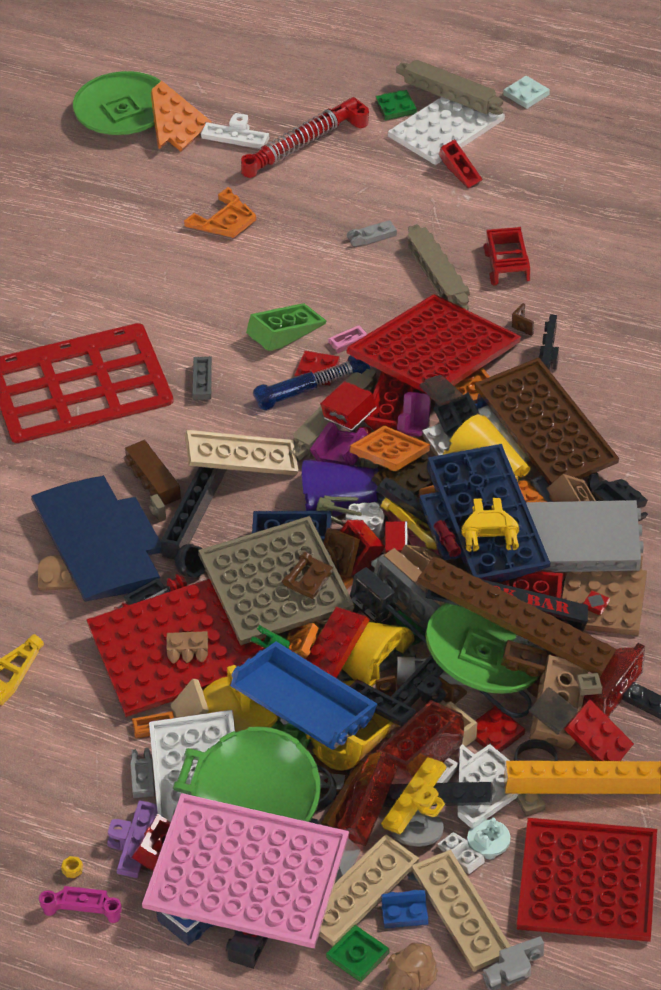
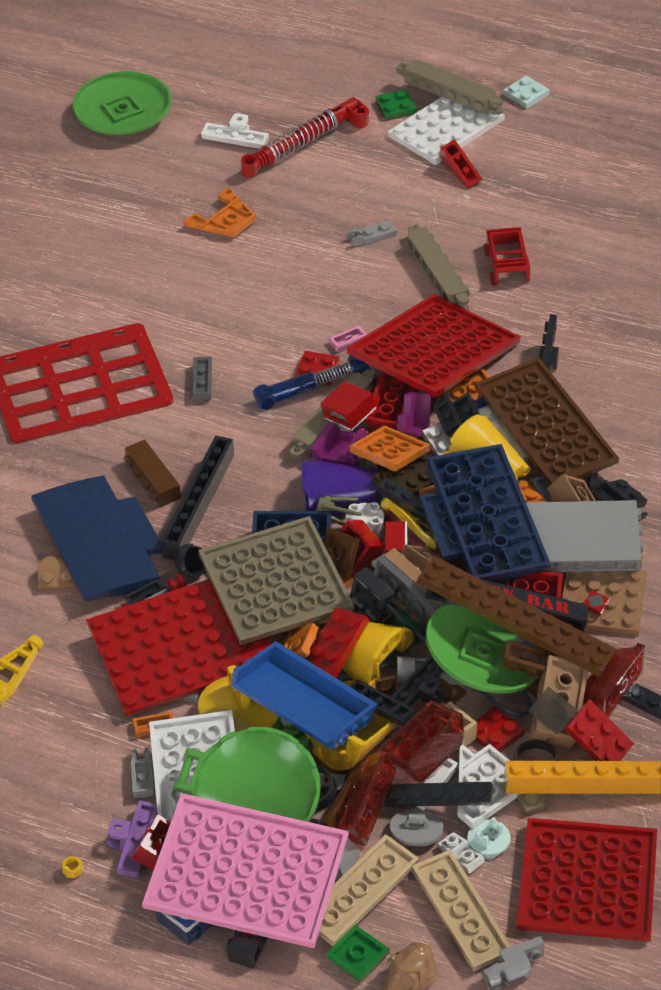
(81, 900): dark pink plate -> none
(157, 508): dark tan plate -> none
(175, 118): orange wing -> none
(187, 644): medium nougat plate -> none
(190, 701): tan tile -> none
(240, 452): tan plate -> none
(269, 639): green hinge -> none
(283, 325): bright green slope -> none
(312, 580): reddish brown plate -> none
(404, 909): blue bracket -> none
(417, 796): yellow plate -> none
(441, 390): clear smoke piece -> none
(447, 538): dark red pin -> none
(490, 523): yellow connector -> none
(520, 322): reddish brown bracket -> none
(589, 684): dark tan plate -> none

